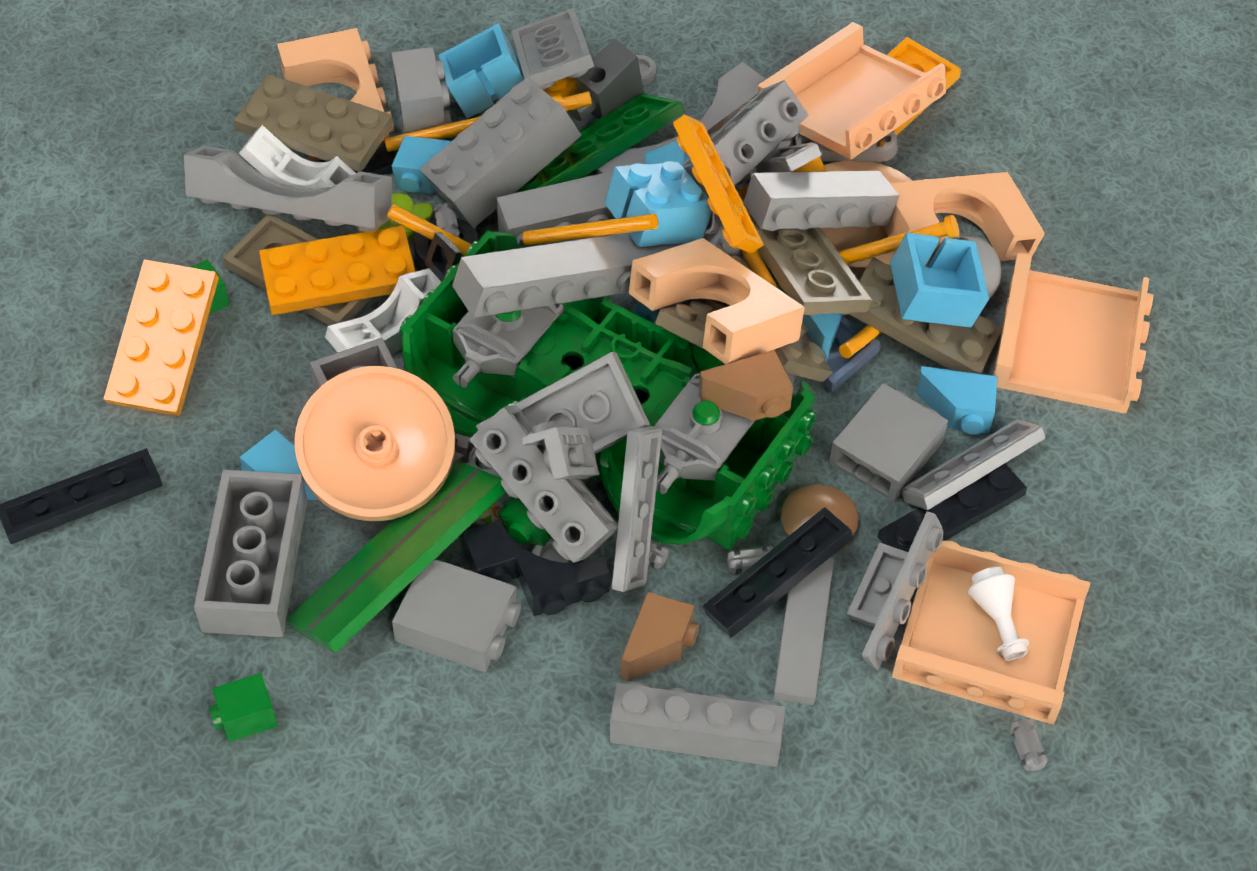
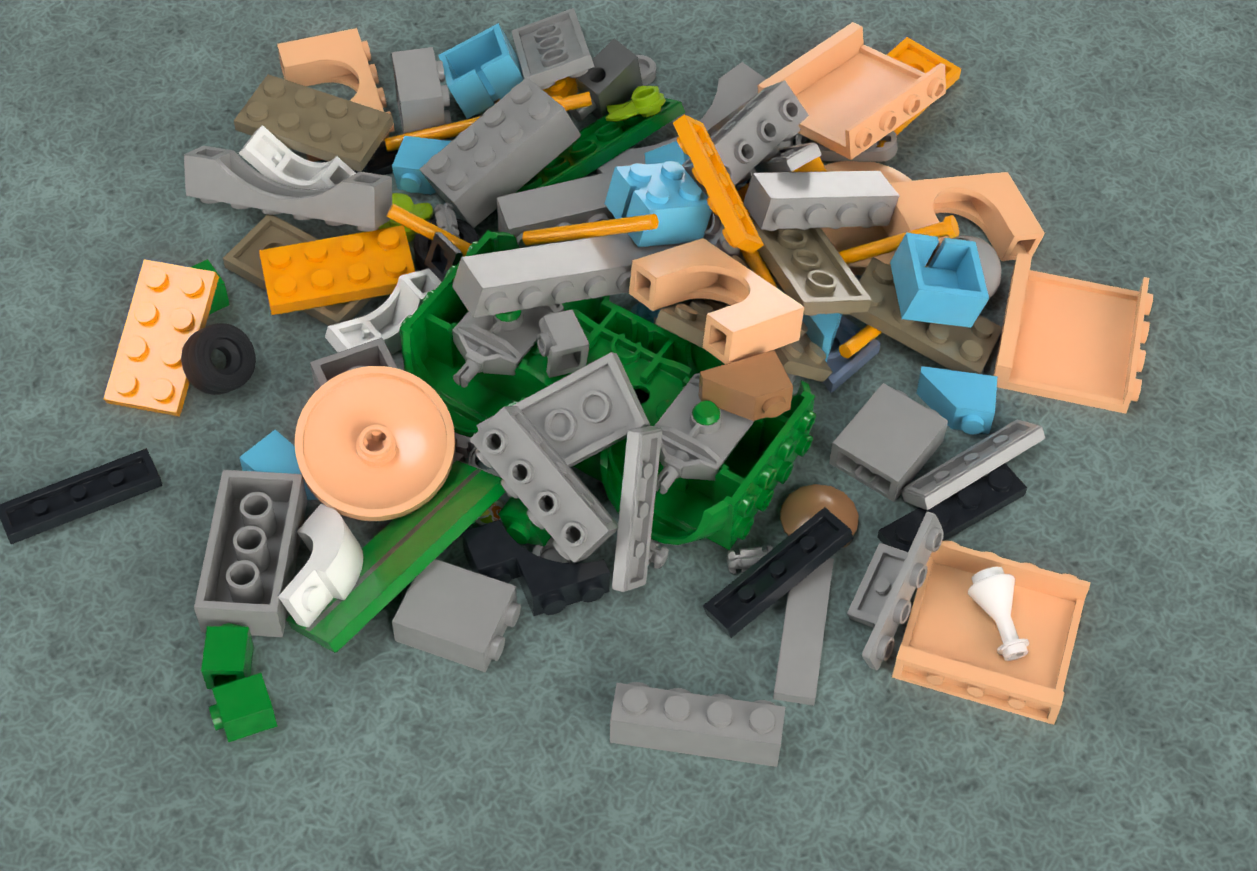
(199, 366): none -> black tyre
(226, 654): none -> green brick
(330, 569): none -> white arch
(562, 343): none -> light grey brick
(567, 451): light grey bracket -> none
(645, 101): none -> lime plate
(658, 636): medium nougat slope -> none
(1028, 745): light grey piece -> none

